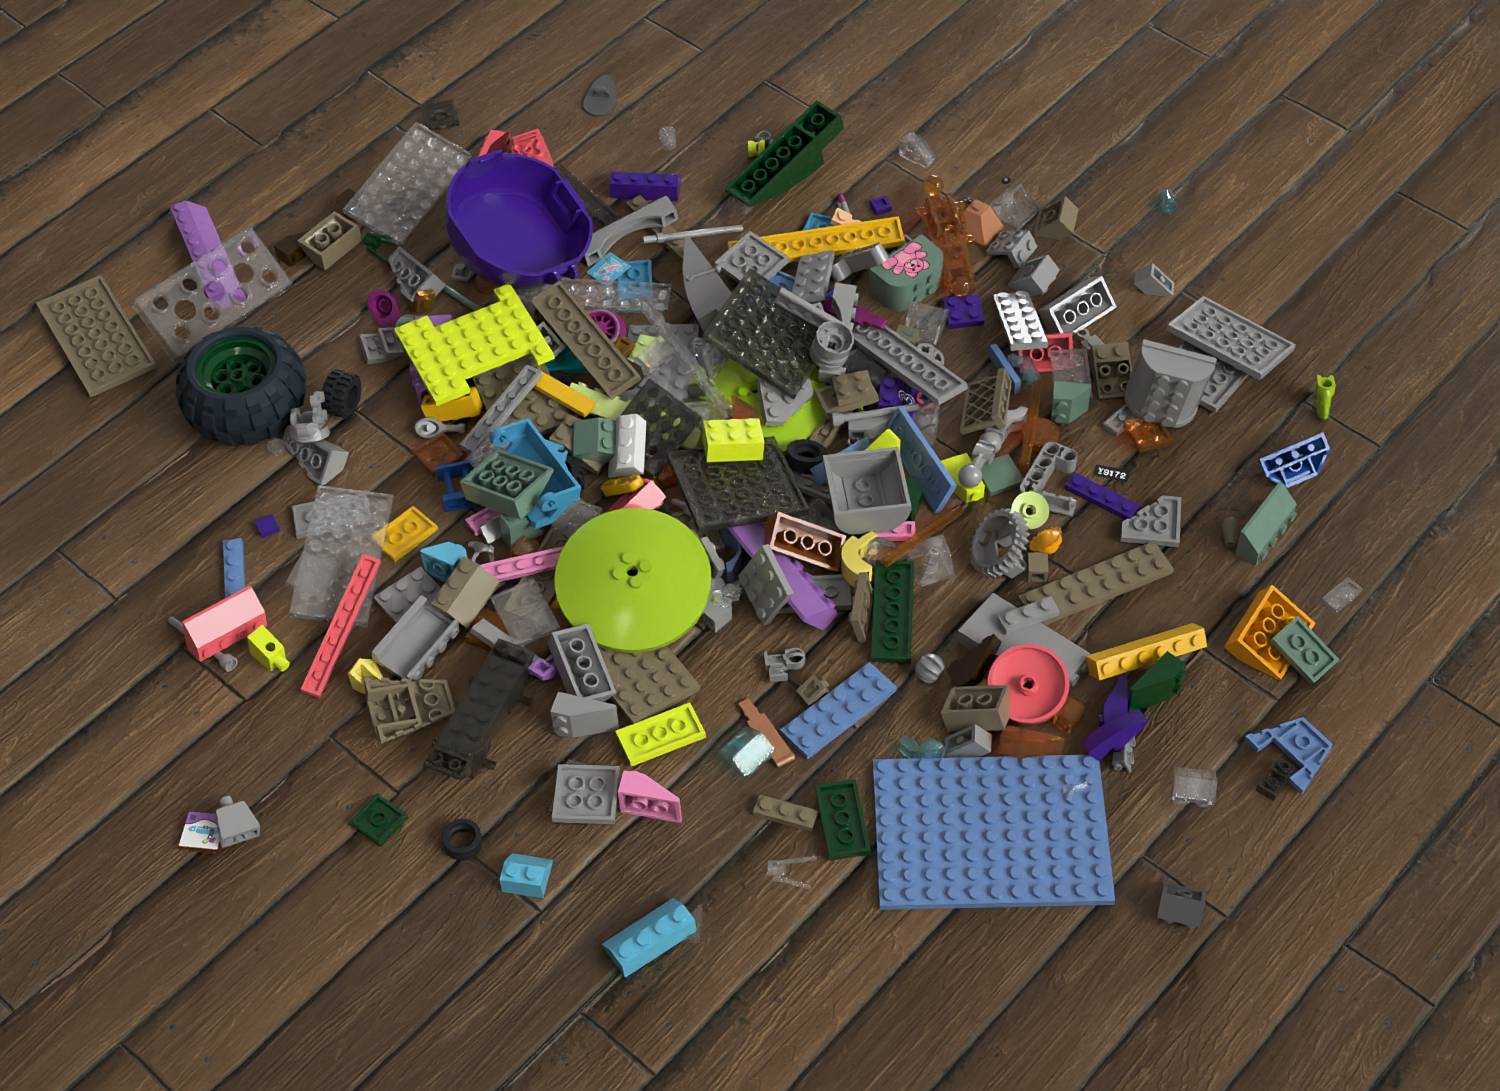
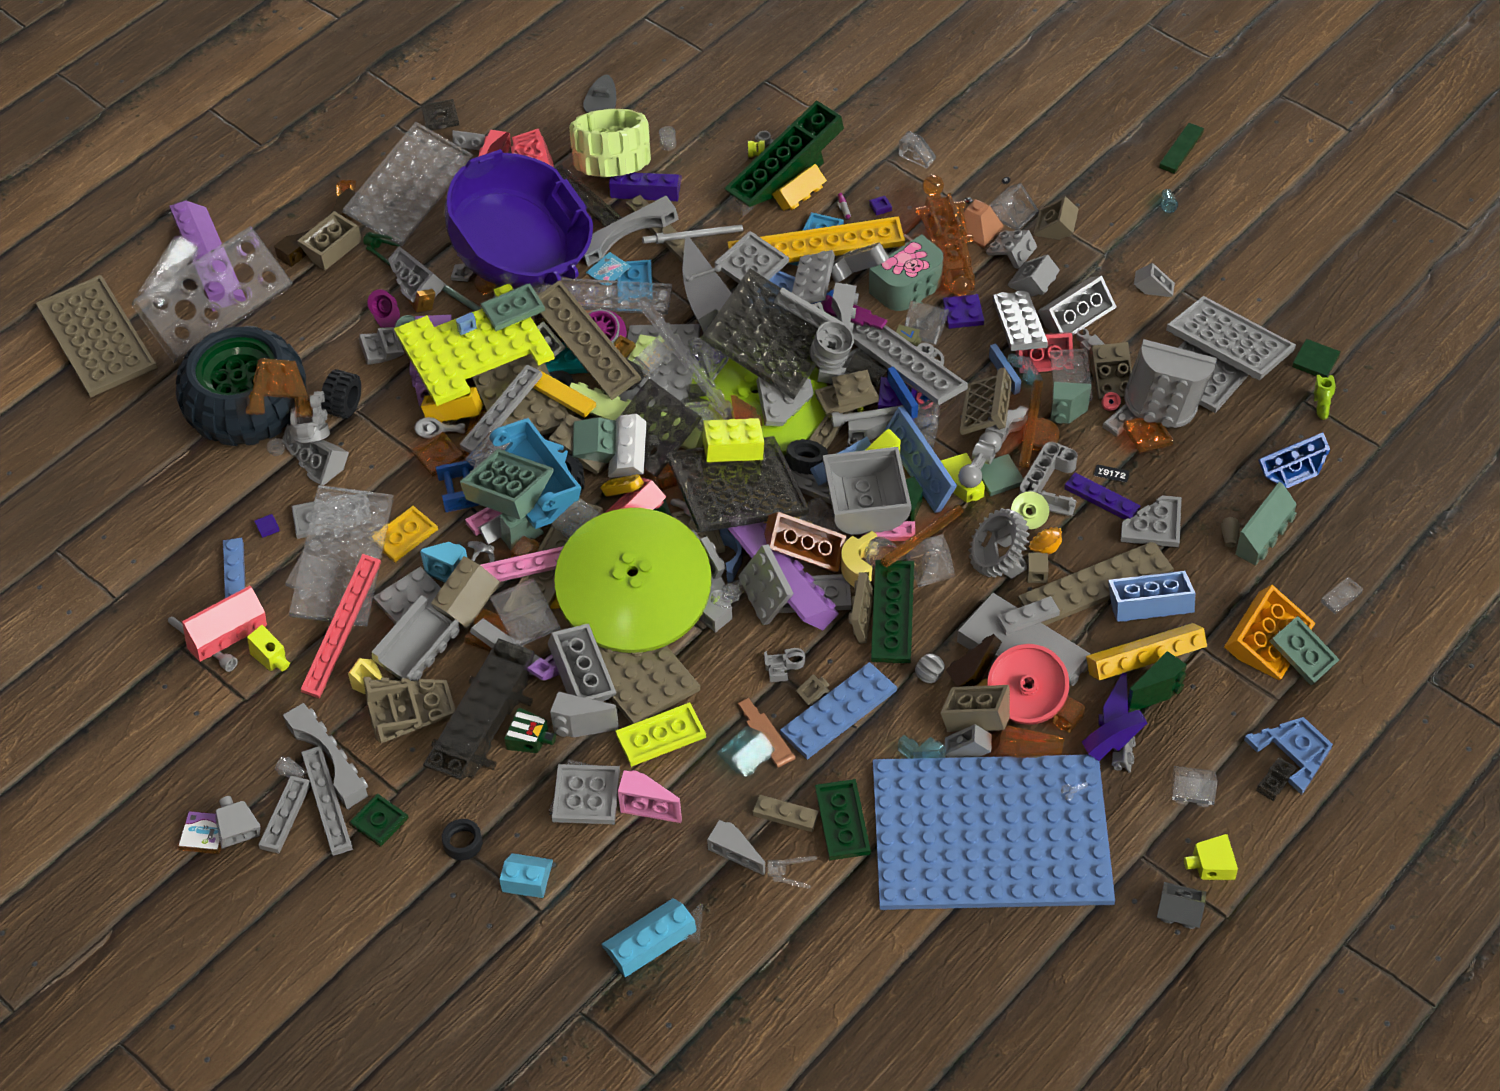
(174, 258): none -> clear slope
(278, 379): none -> clear orange wing
(284, 814): none -> light grey plate
(287, 768): none -> clear cone
(306, 728): none -> light grey arch
(327, 801): none -> light grey plate
(342, 185): none -> clear orange slope
(466, 323): none -> medium blue tile
(468, 140): none -> light grey hinge
(512, 307): none -> sand green tile
(528, 733): none -> dark green torso
(610, 142): none -> yellowish green wheel
(730, 843): none -> light grey slope
(799, 188): none -> yellow brick
(841, 217): light nougat plate -> none
(902, 392): none -> blue tile
(1111, 401): none -> coral tile
(1151, 596): none -> medium blue slope
(1181, 148): none -> dark green tile
(1213, 859): none -> neon yellow torso
(1316, 359): none -> dark green tile

